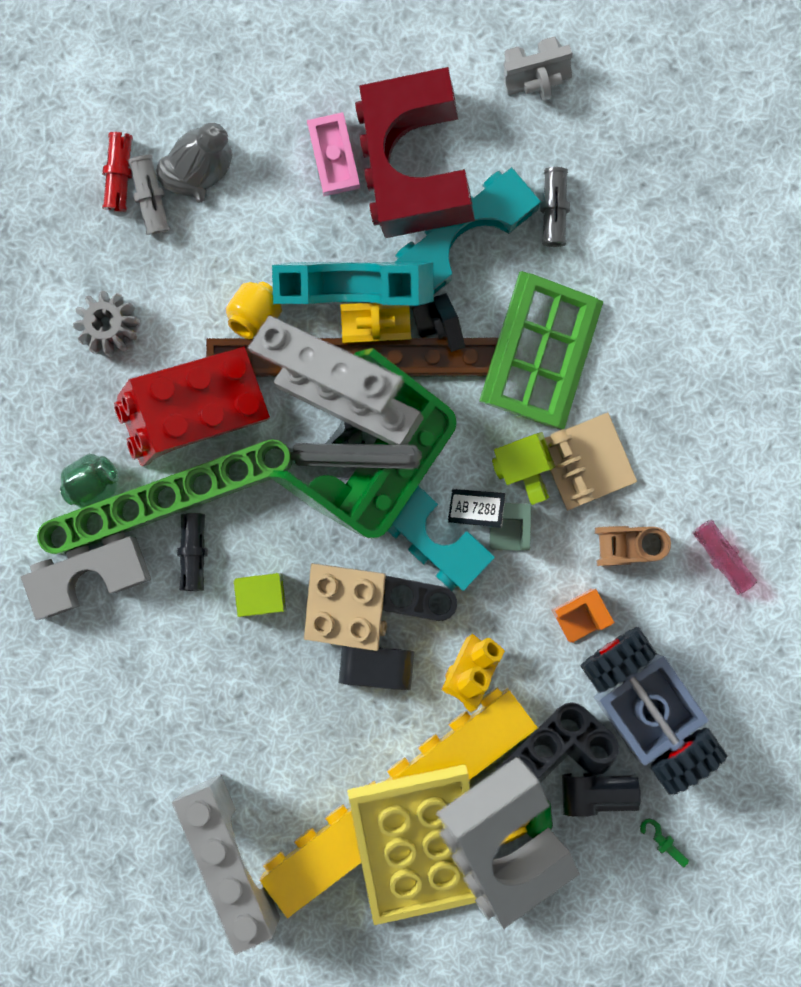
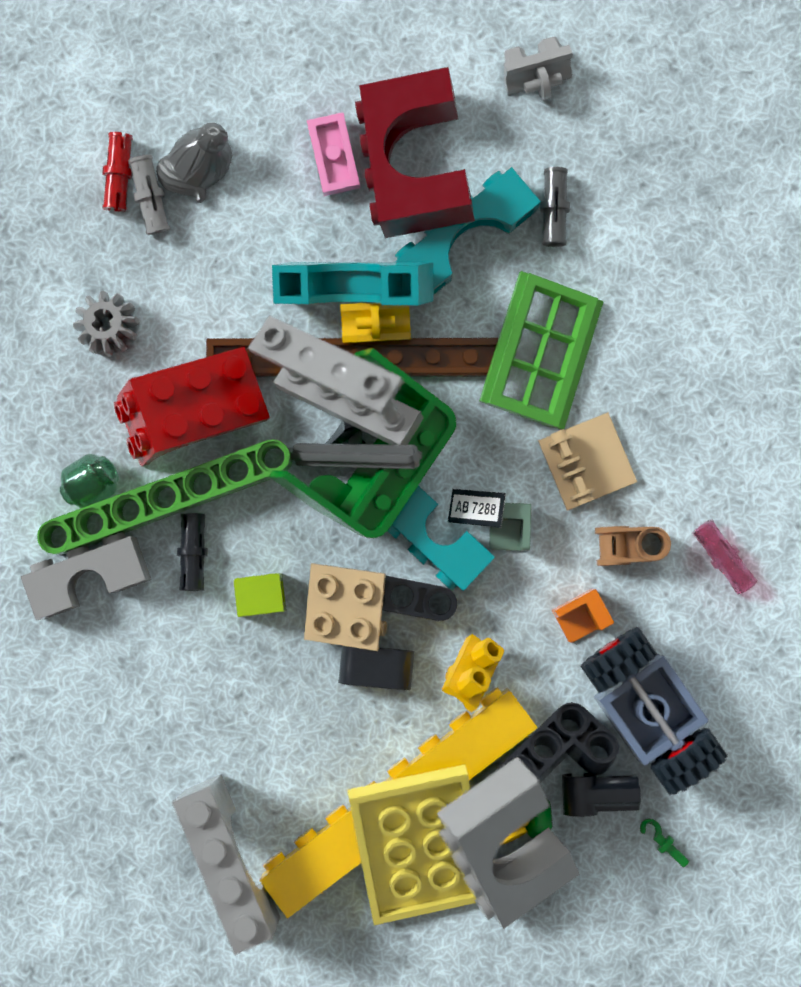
(251, 308): yellow head -> none
(439, 319): black bracket -> none
(525, 462): lime brick -> none

